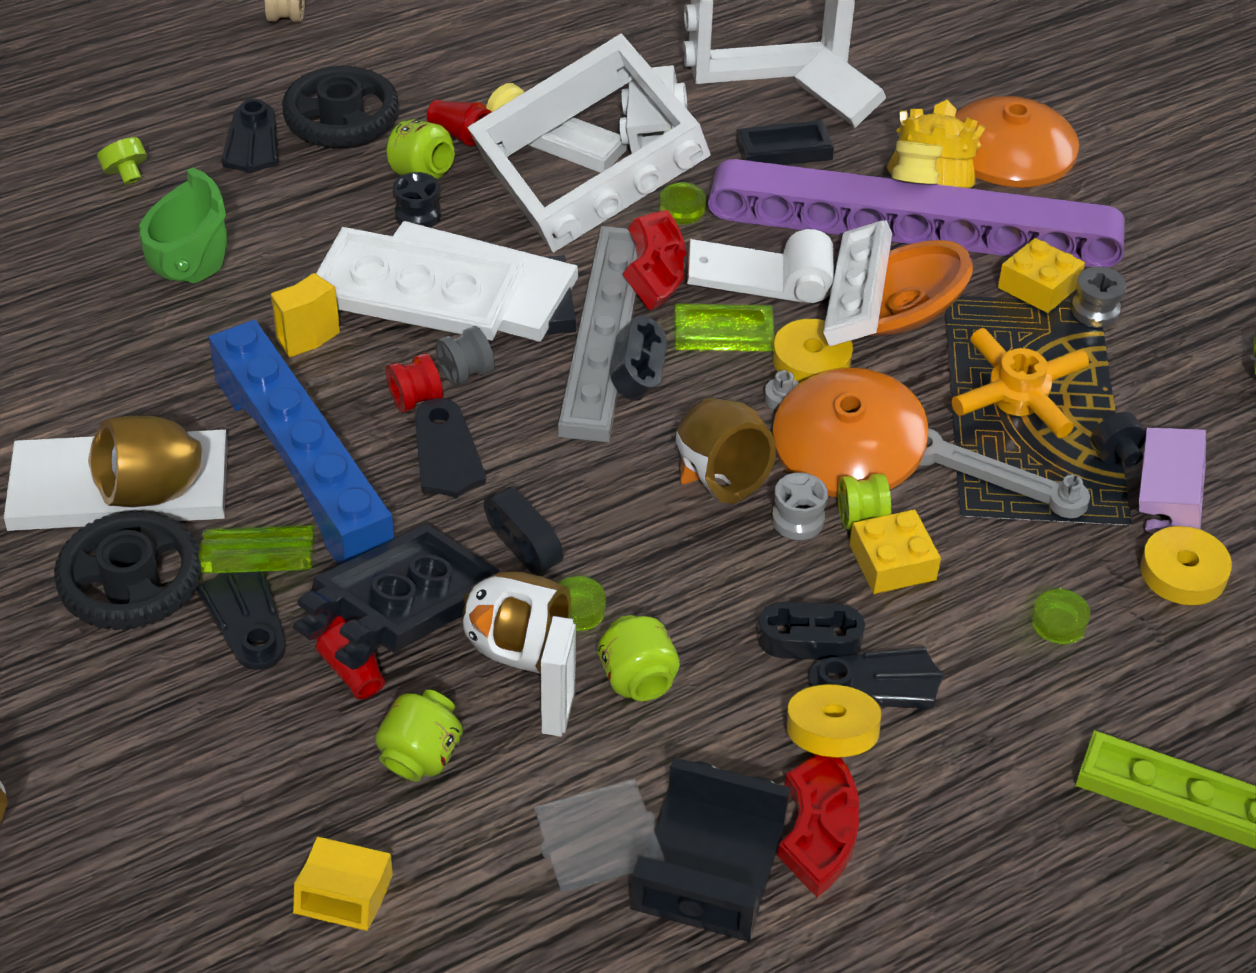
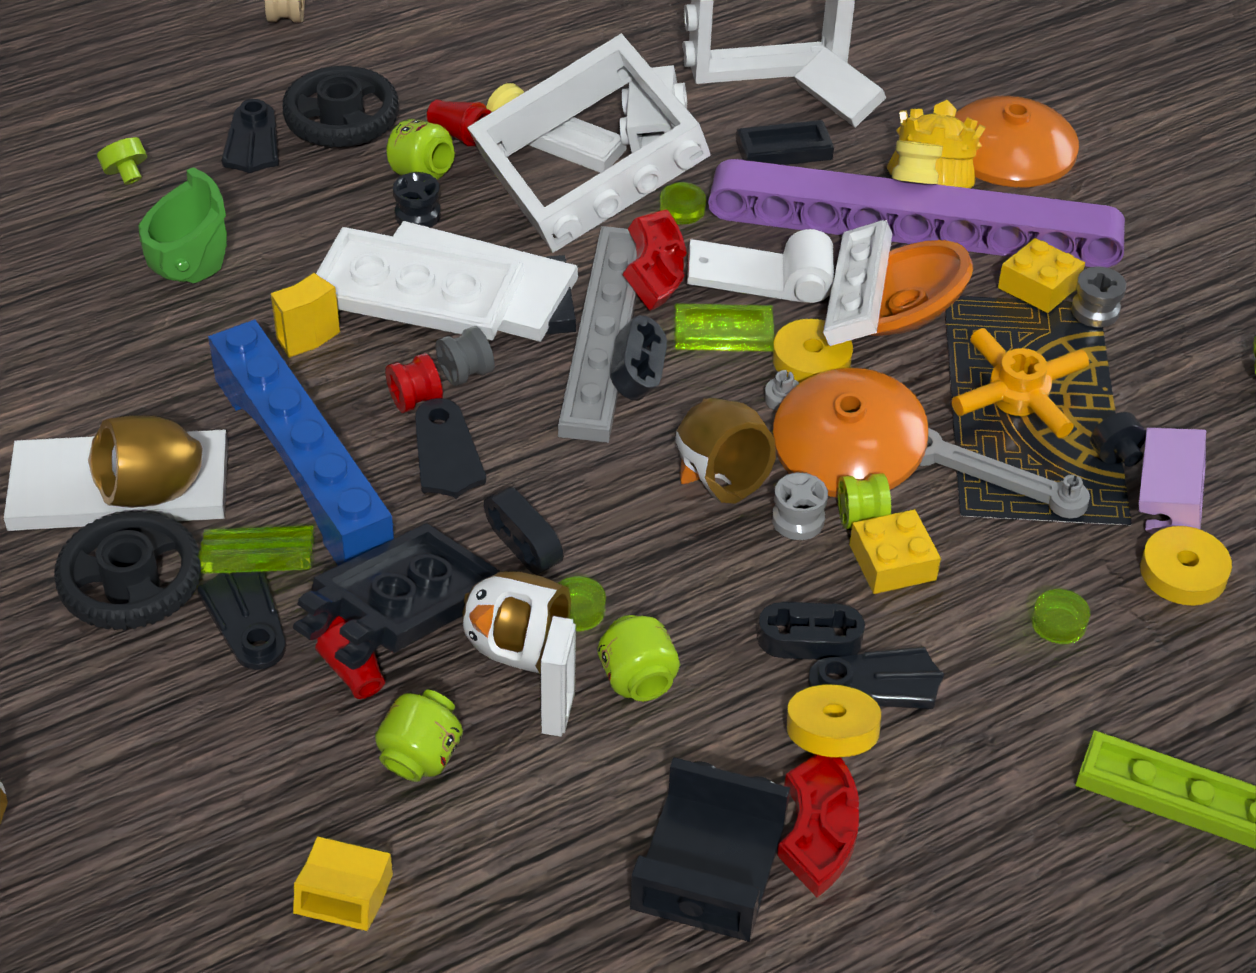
(597, 835): clear piece -> none

